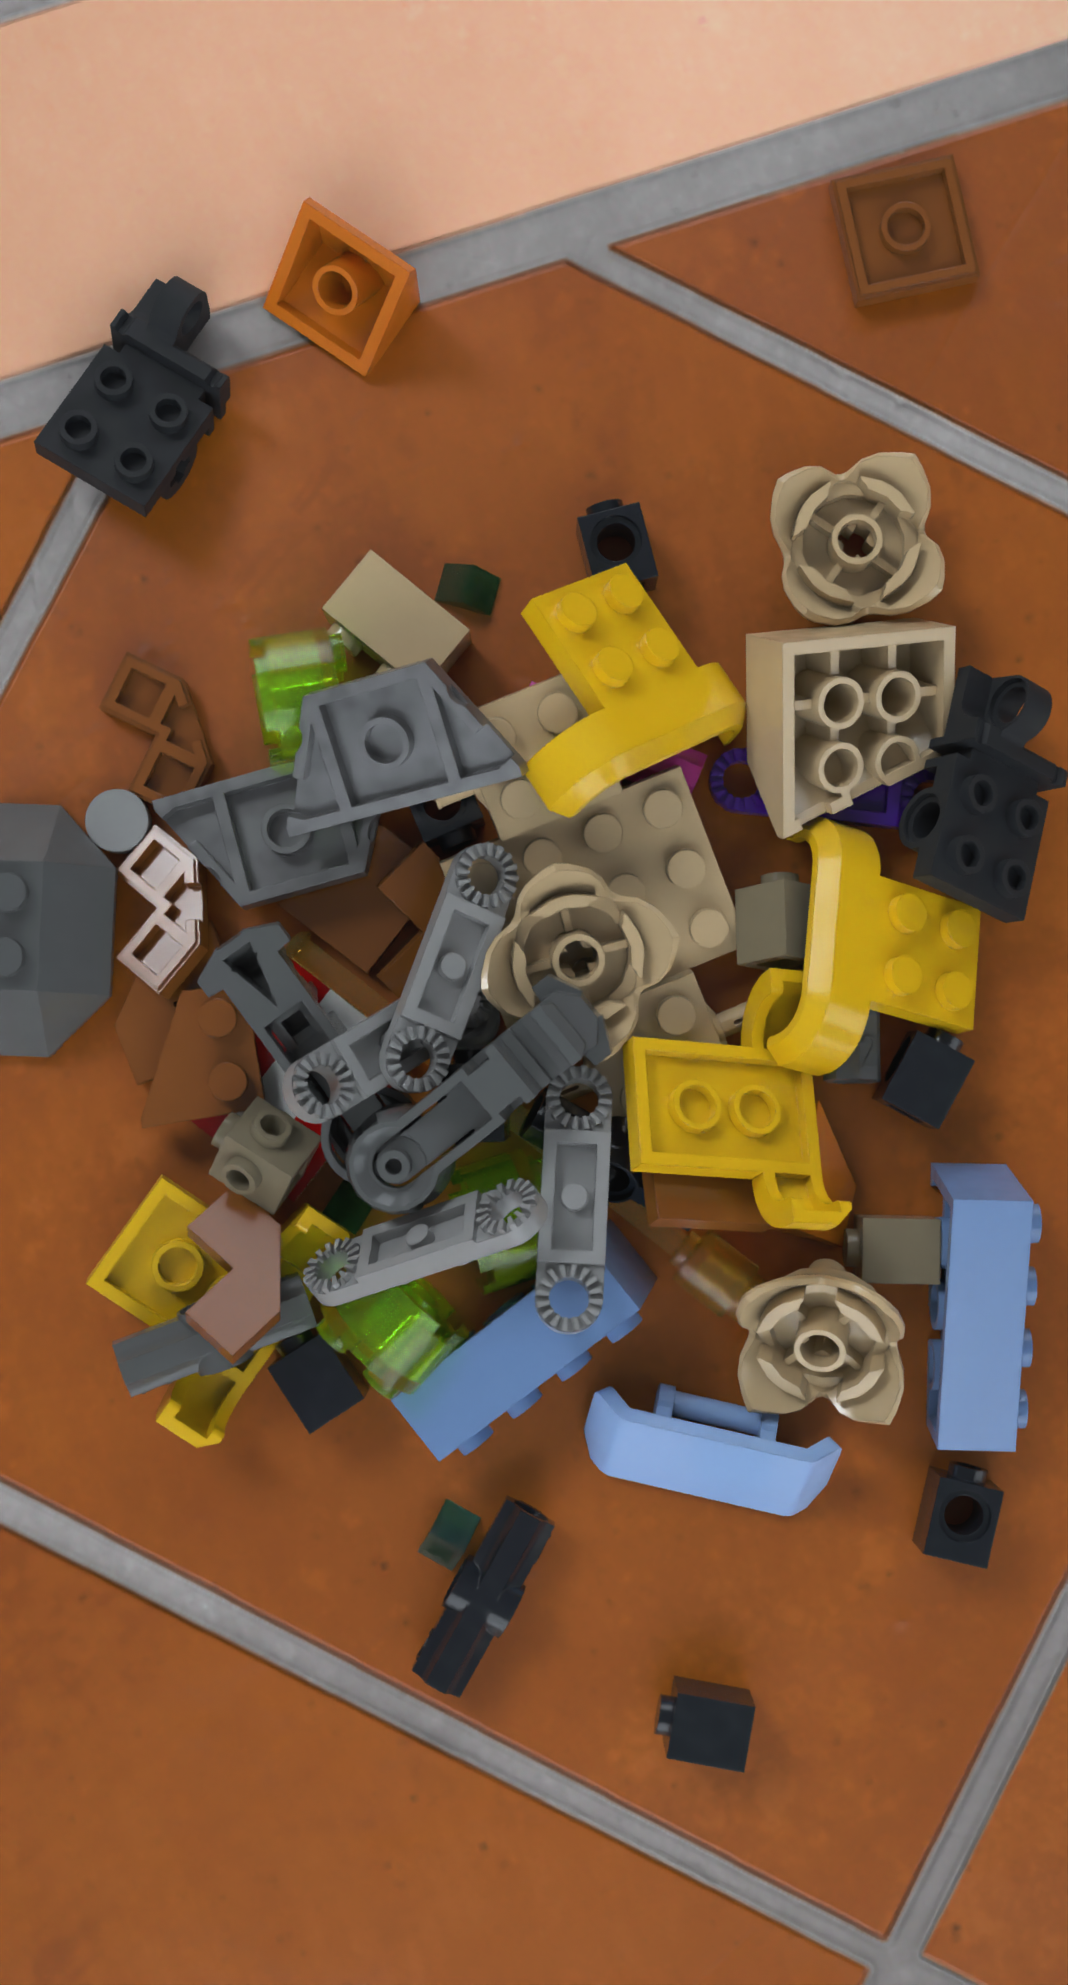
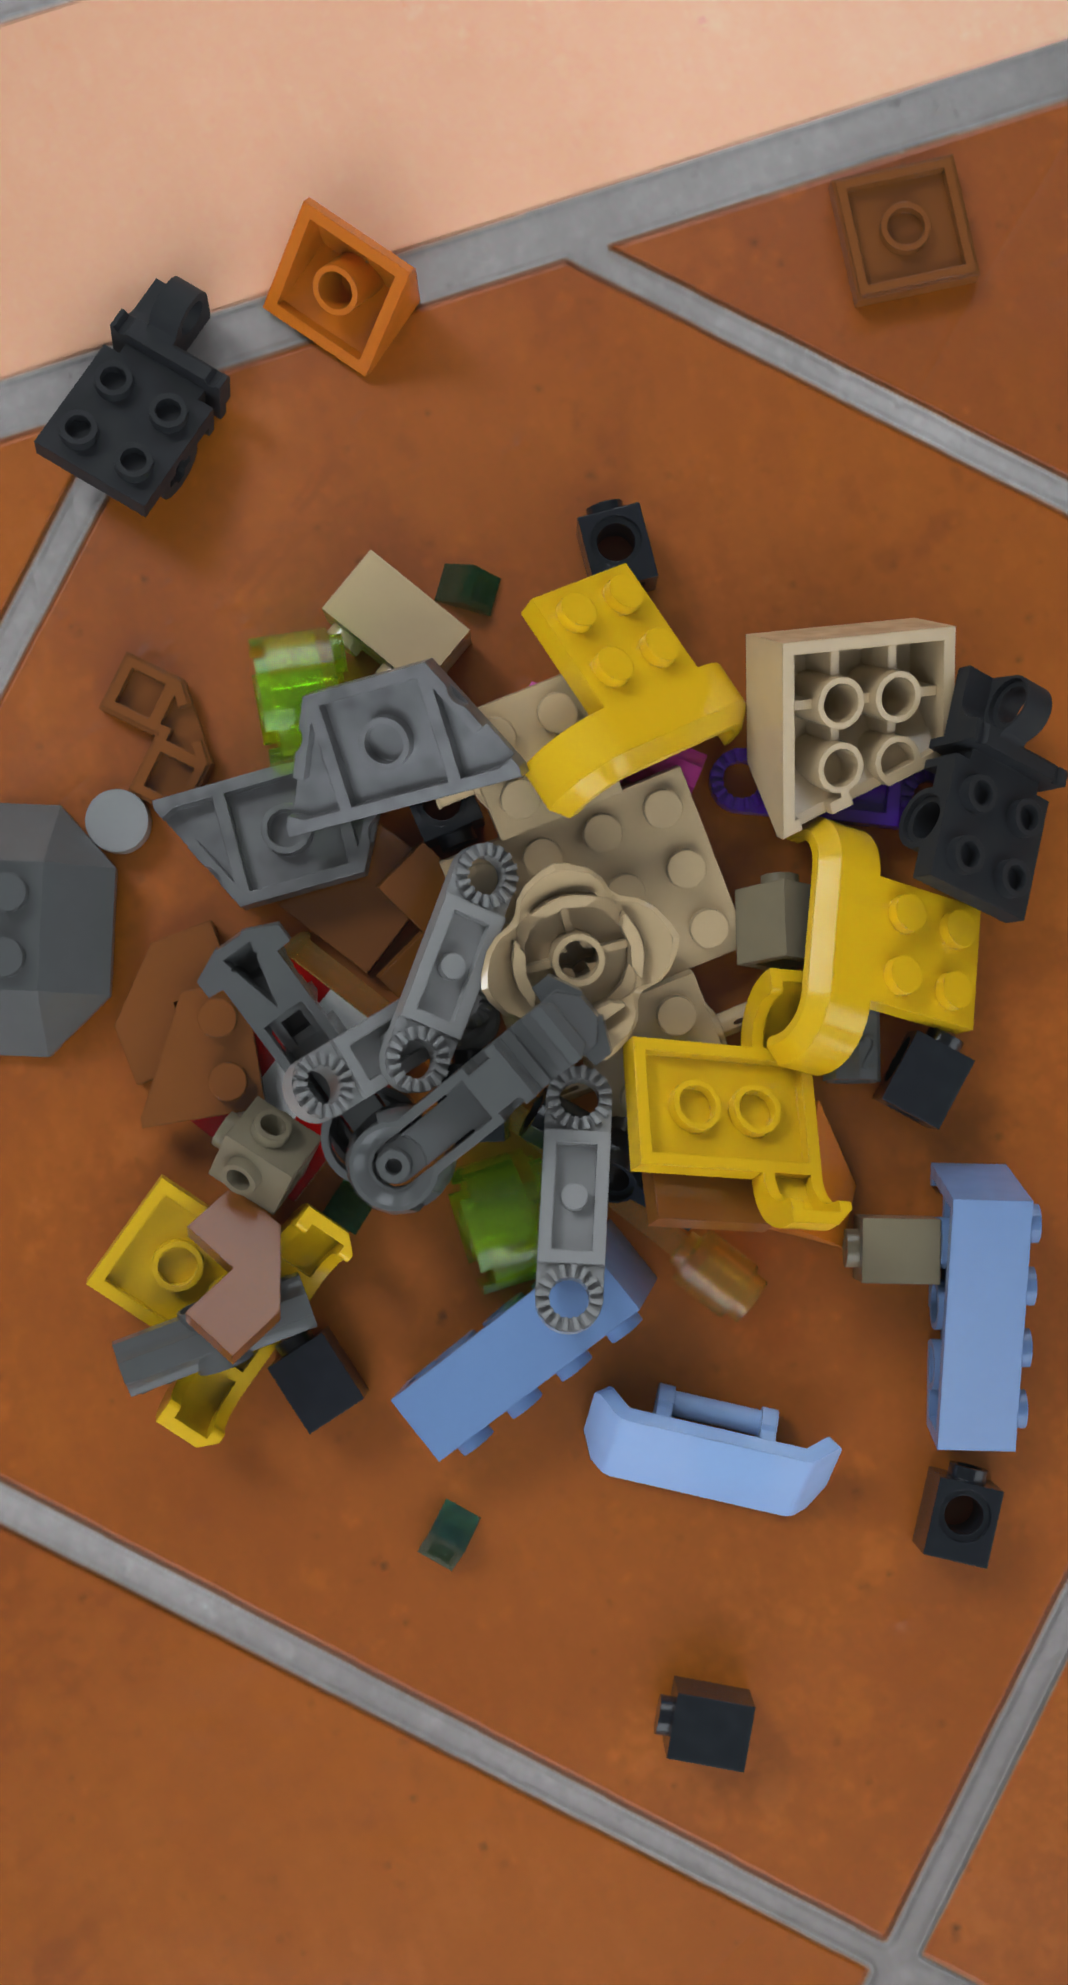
(177, 931): tile -> none
(395, 1334): clear neon green brick -> none
(426, 1242): light grey plate -> none
(483, 1596): black piece -> none
(821, 1338): tan brick -> none
(883, 502): tan brick -> none

